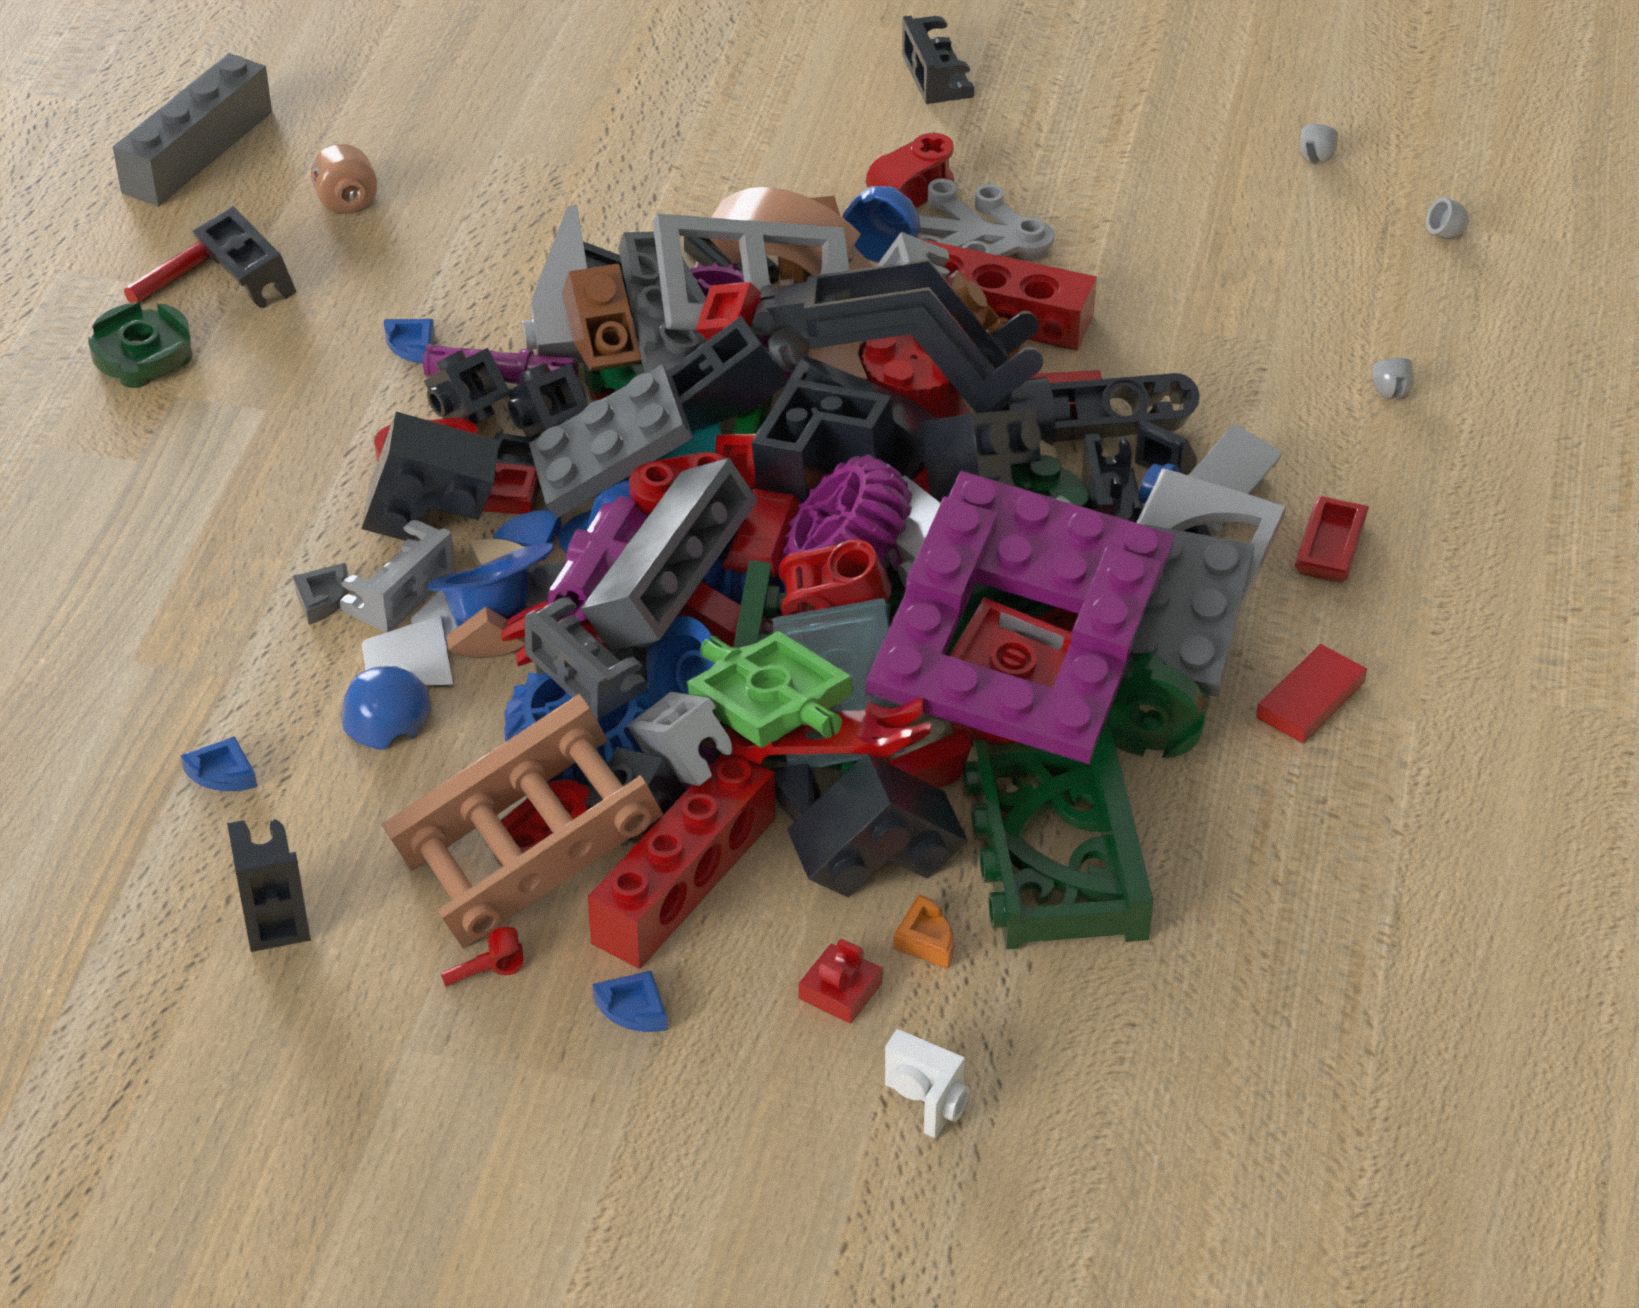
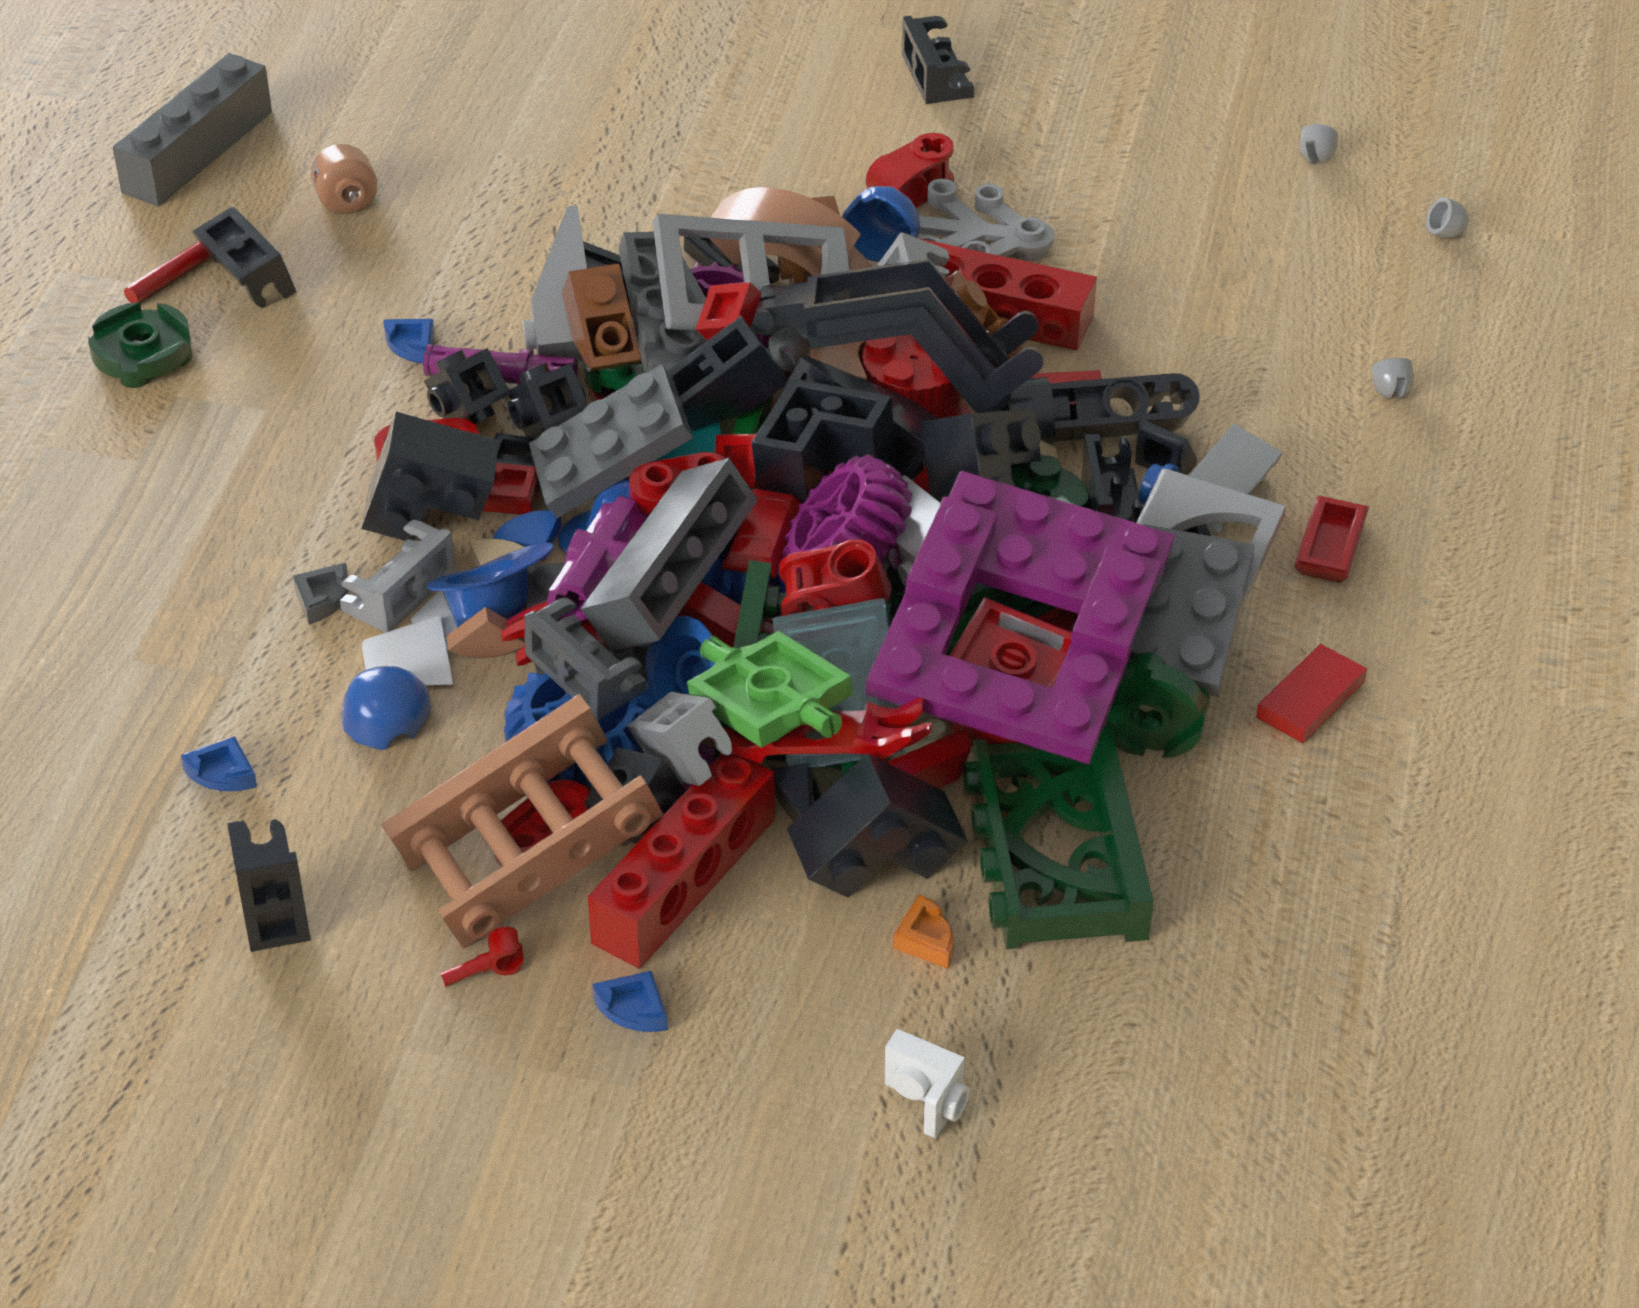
(841, 981): red tile -> none

